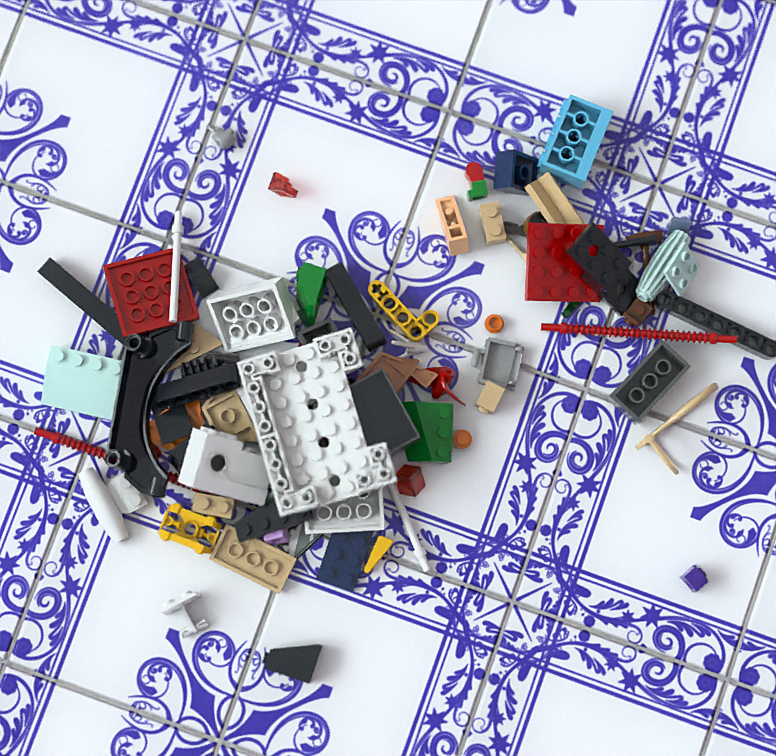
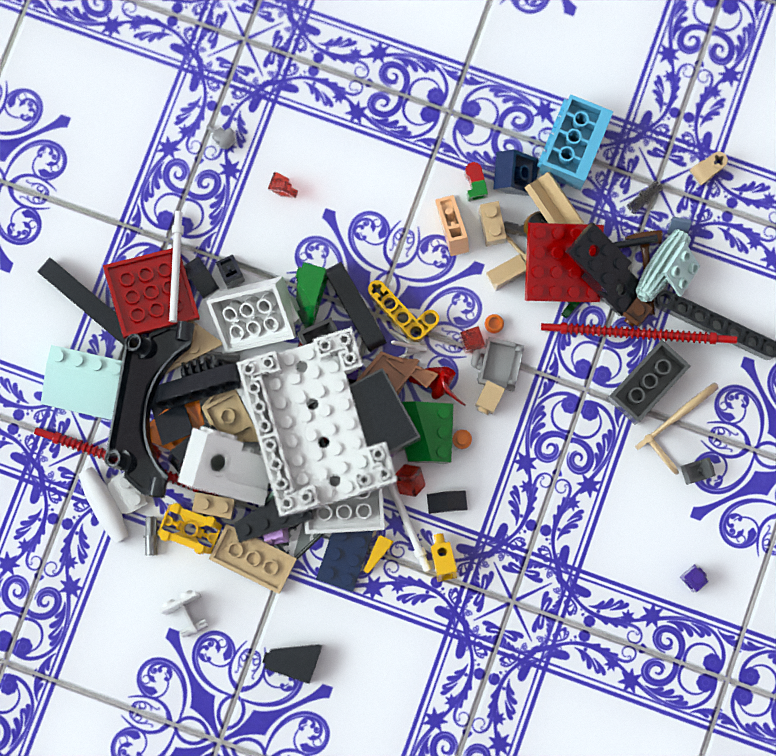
(151, 536): none -> flat silver axle
(230, 271): none -> black slope
(444, 565): none -> yellow torso
(447, 502): none -> black slope
(471, 339): none -> clear red brick
(507, 272): none -> tan panel
(644, 197): none -> clear smoke pin
(698, 471): none -> dark grey bracket
(707, 168): none -> tan piece

